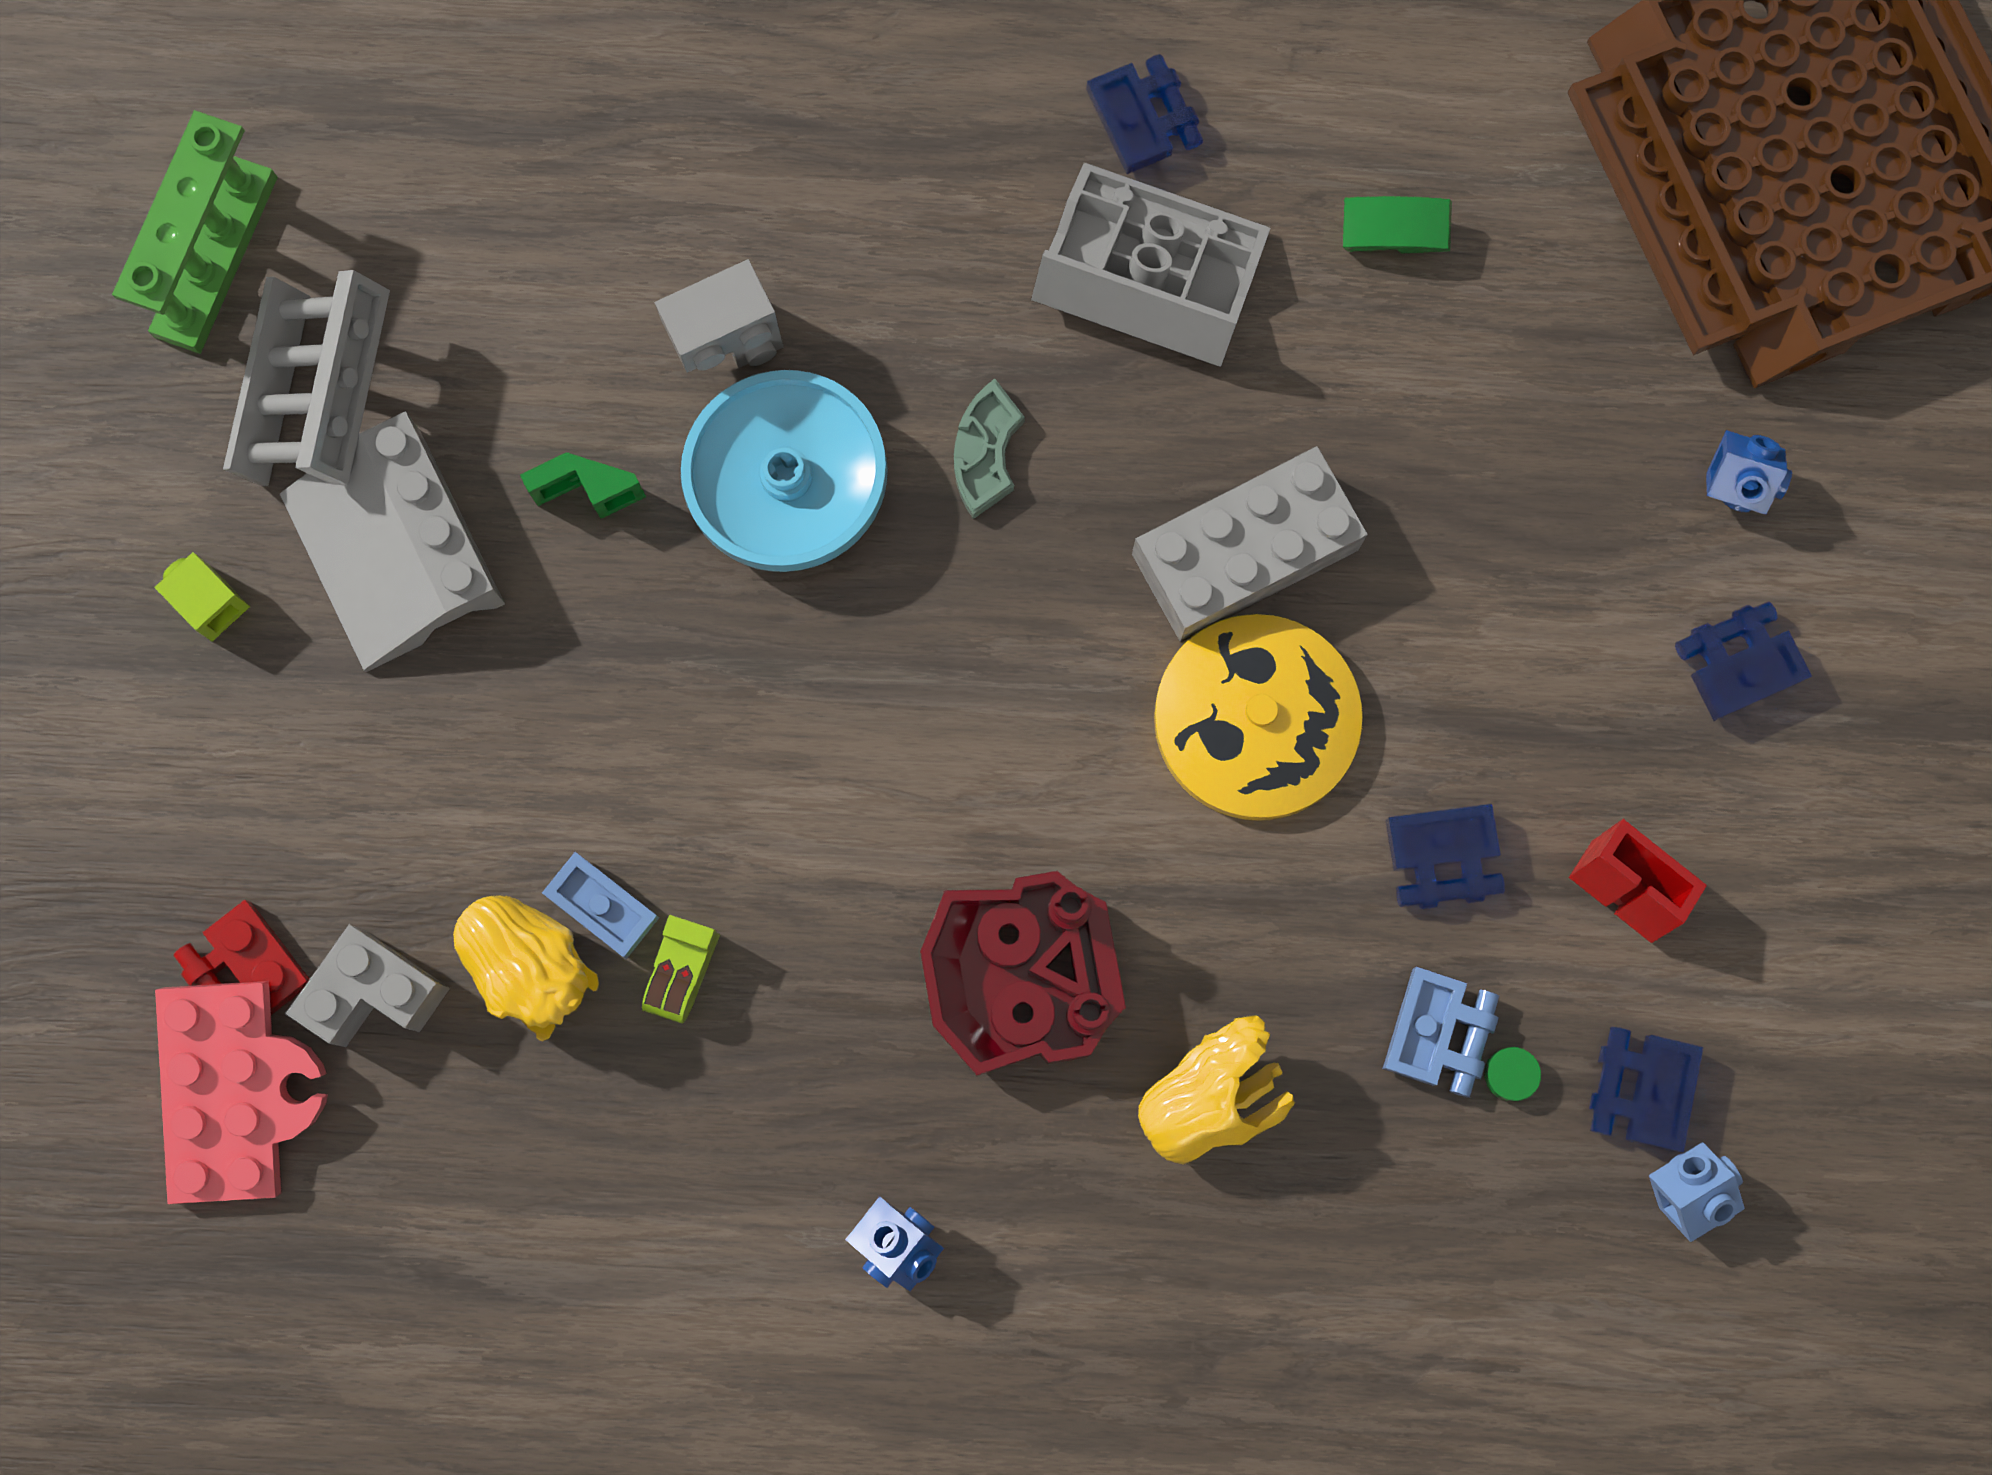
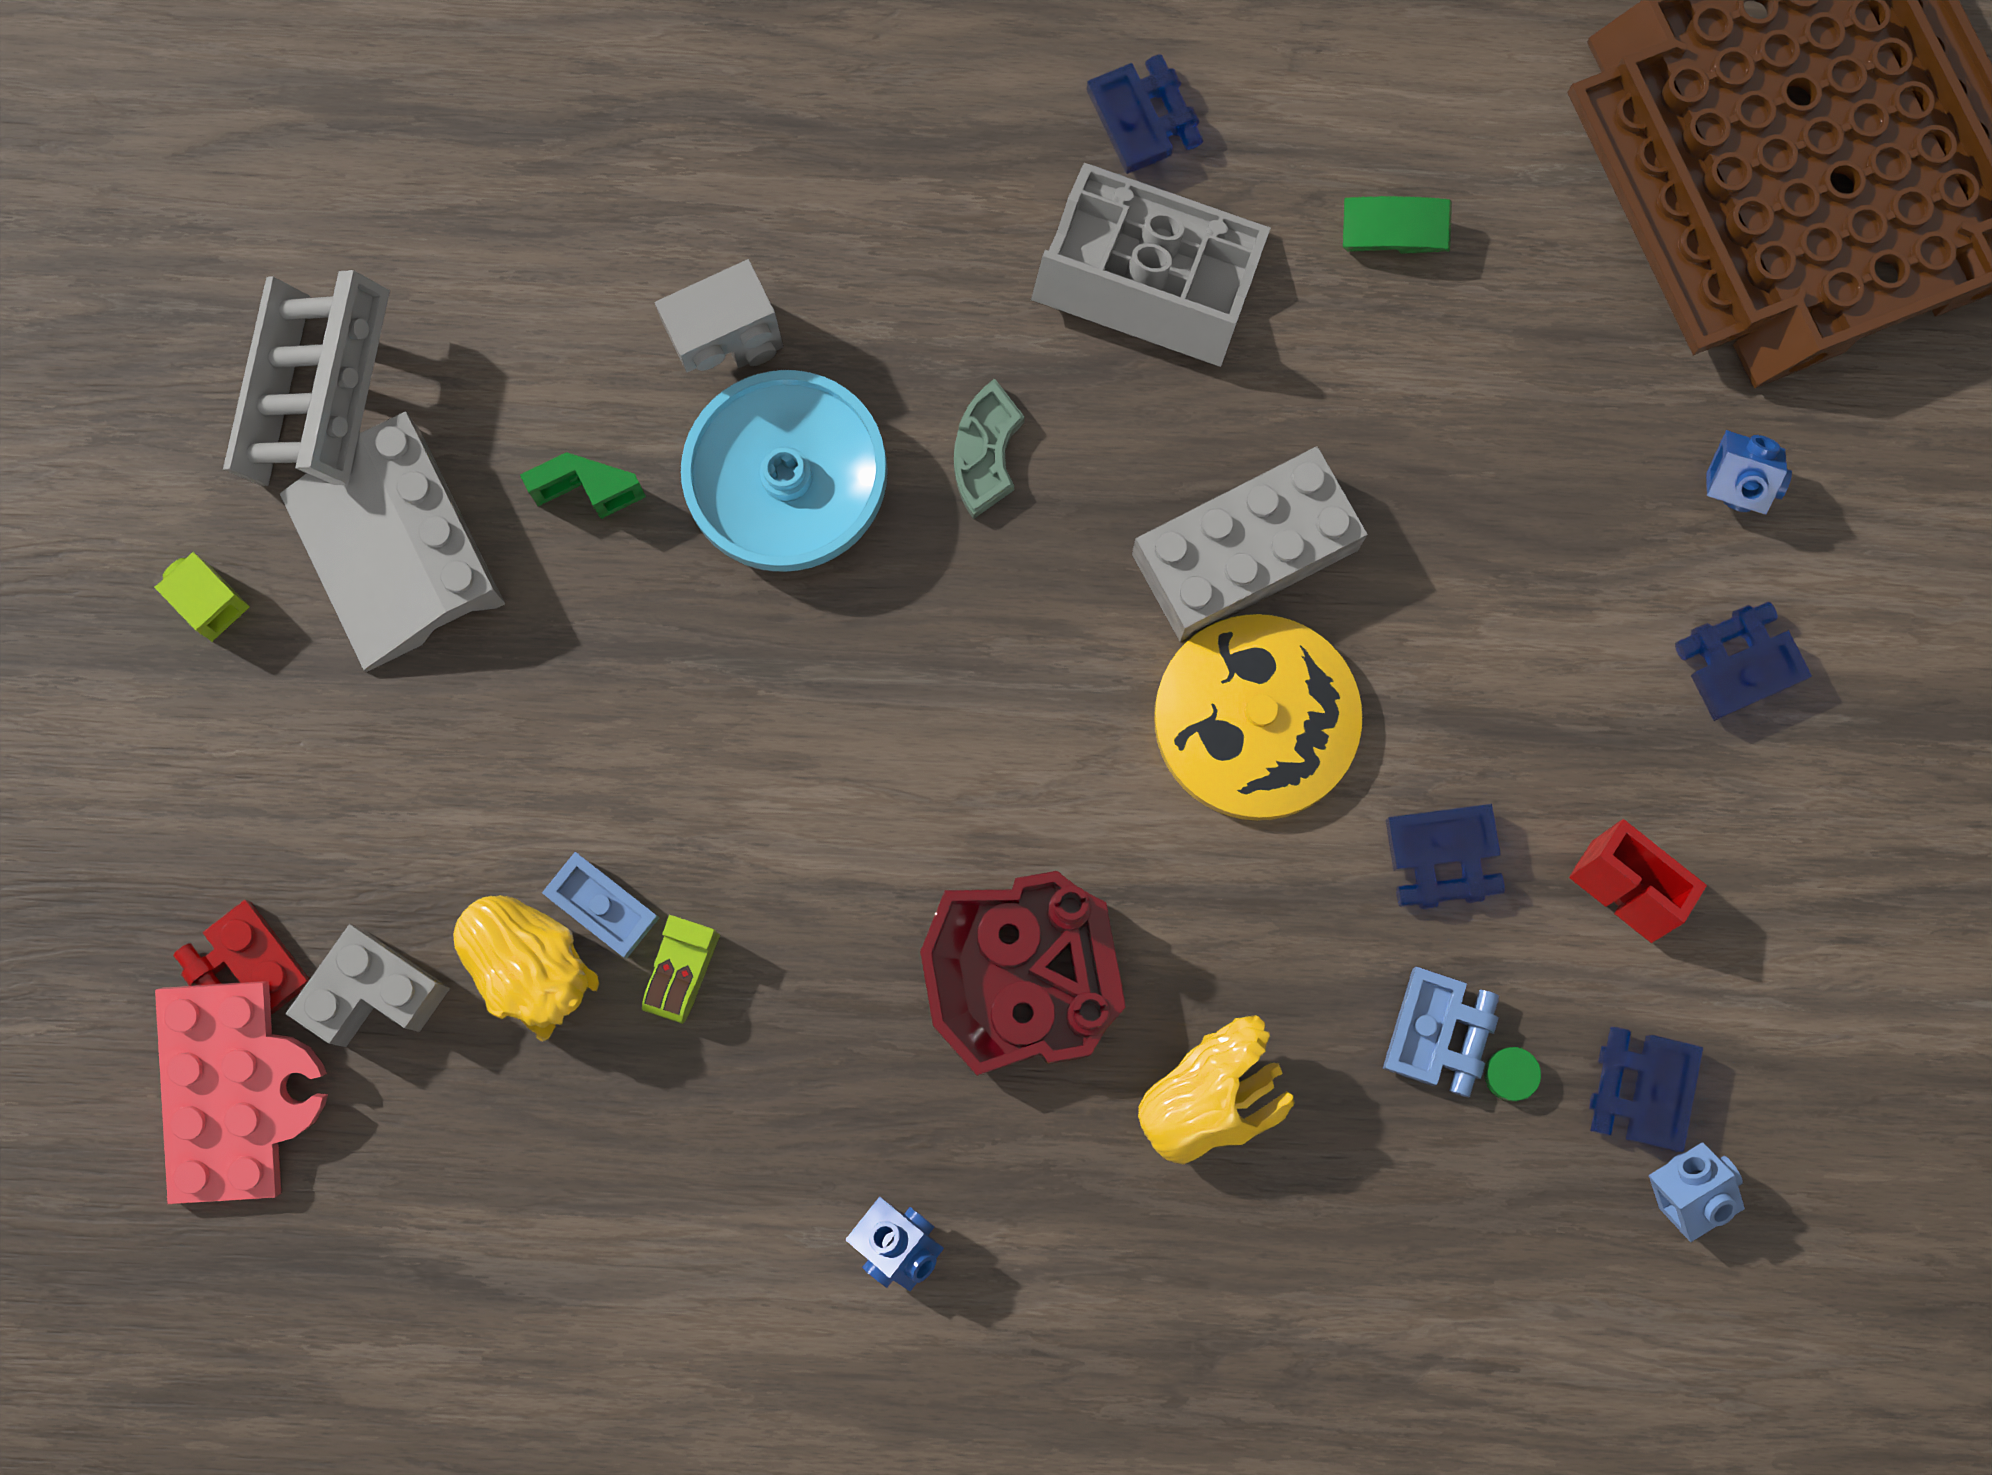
(195, 233): bright green fence -> none

